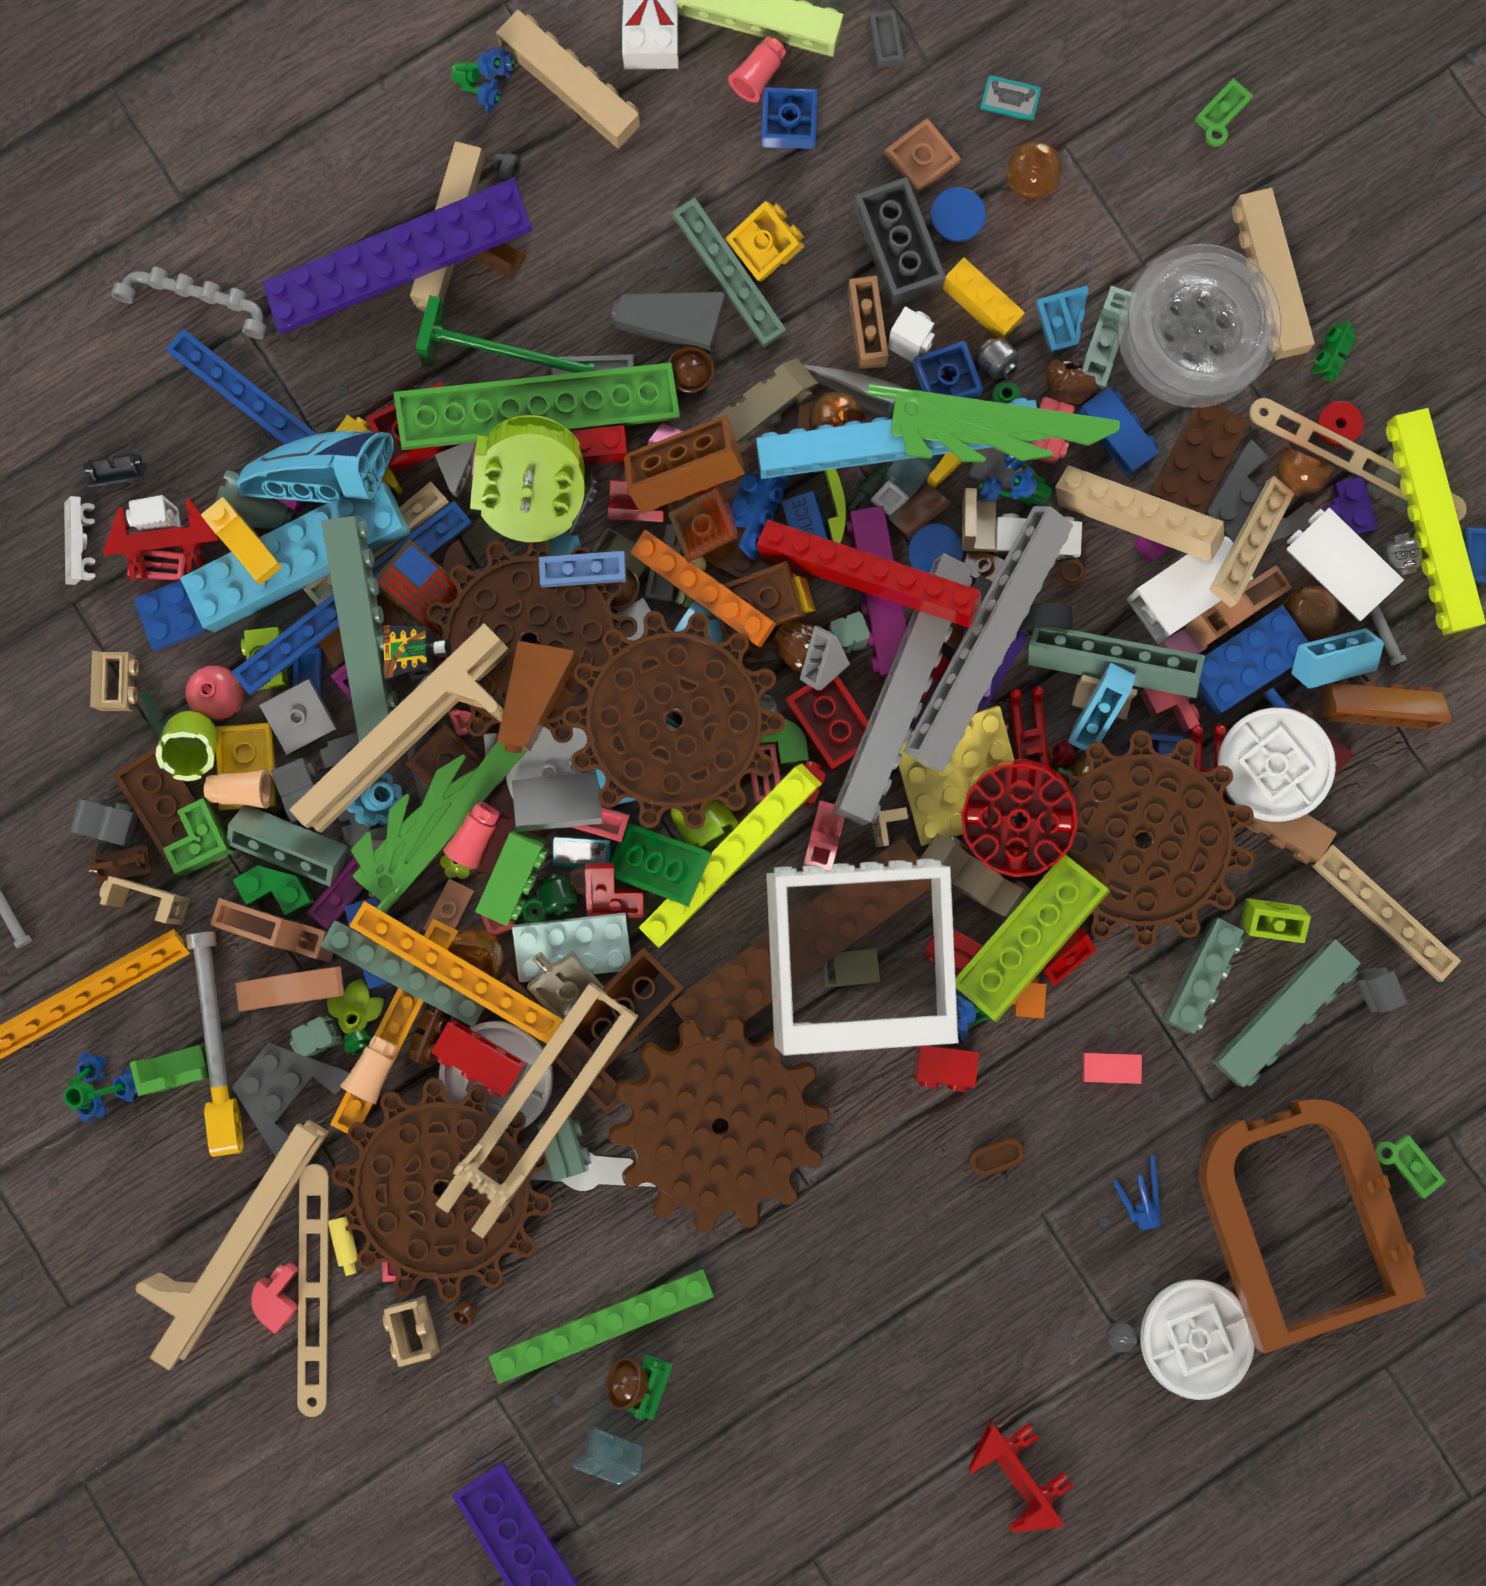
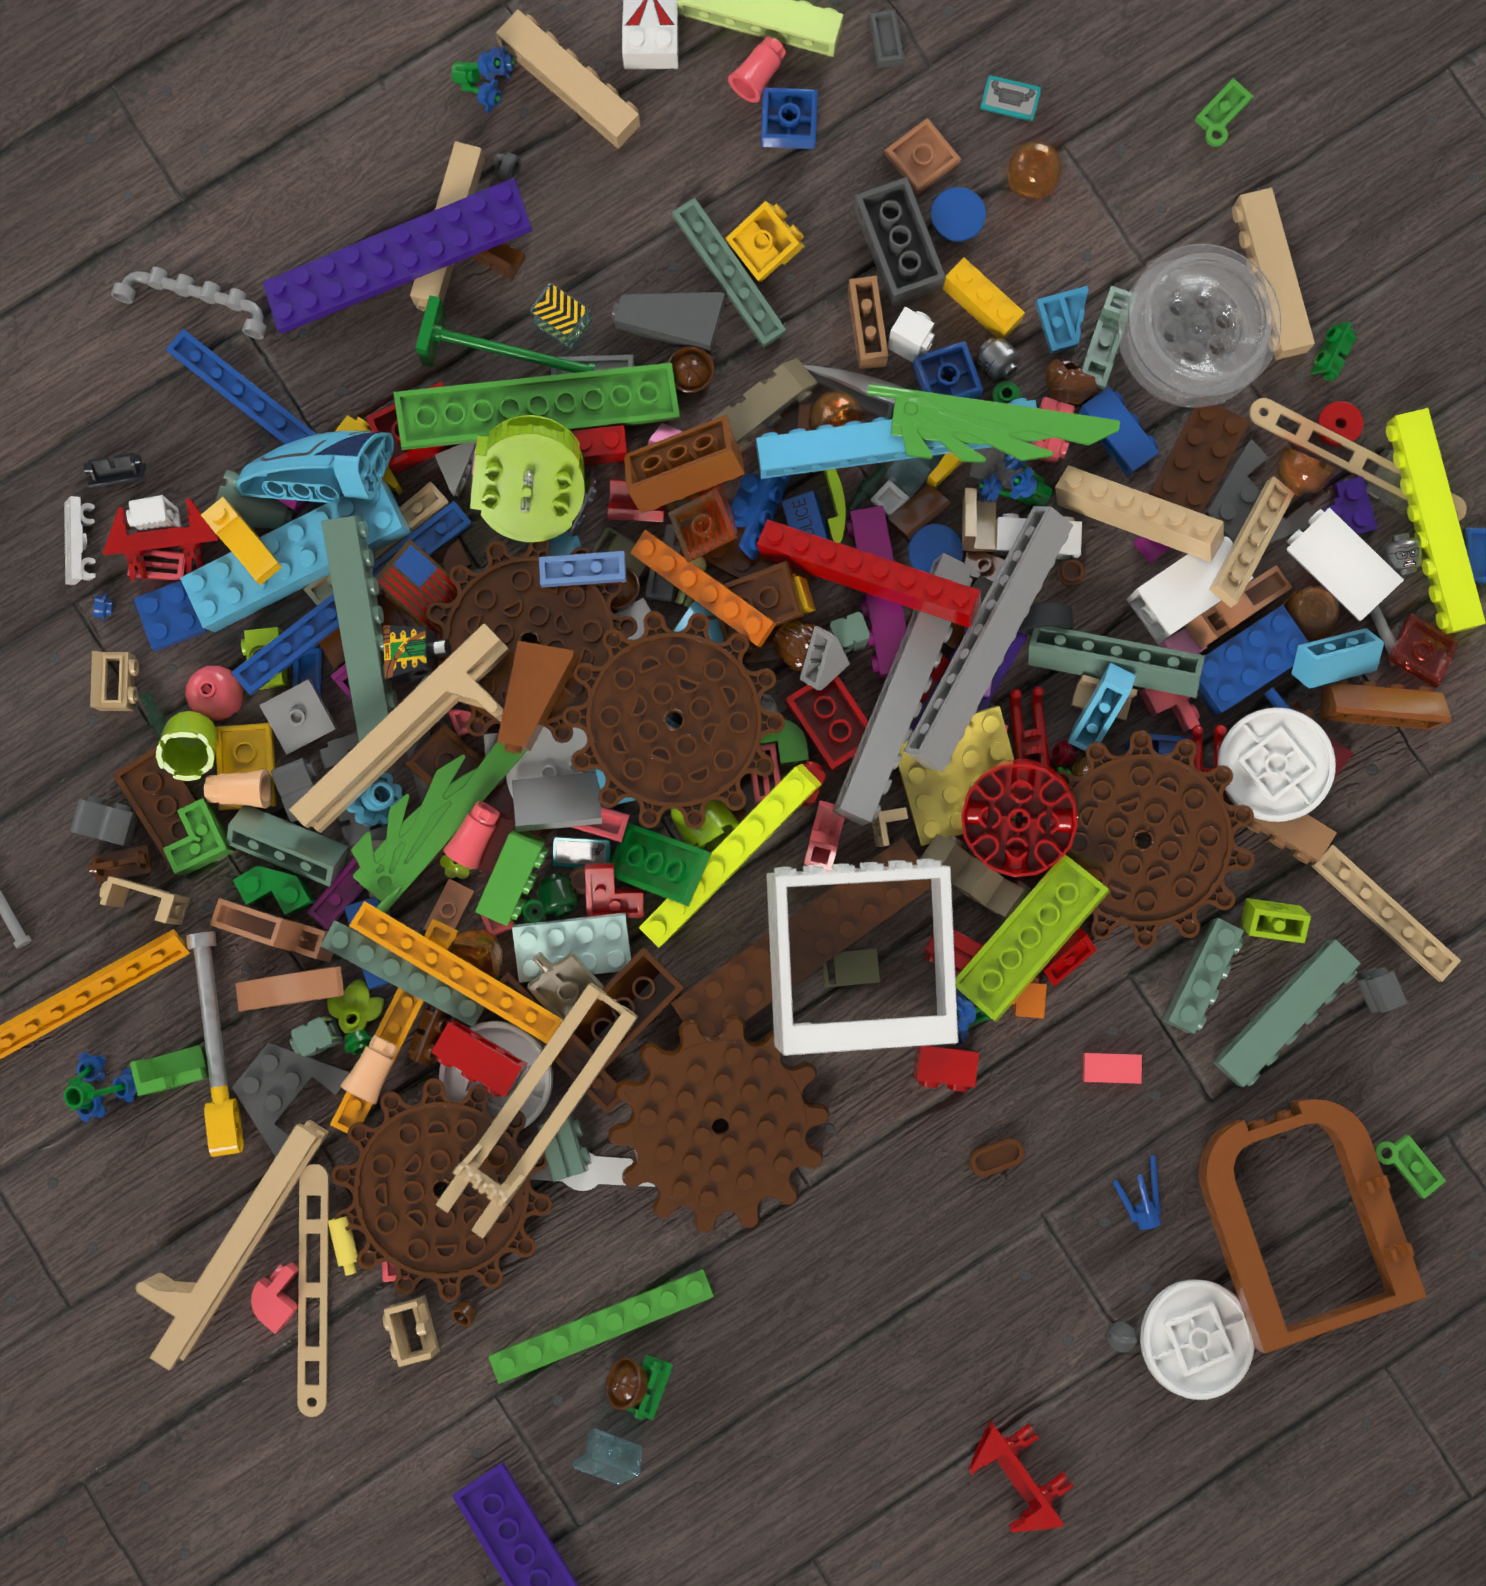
(102, 606): none -> blue plate
(561, 315): none -> piece
(1423, 650): none -> clear red tile

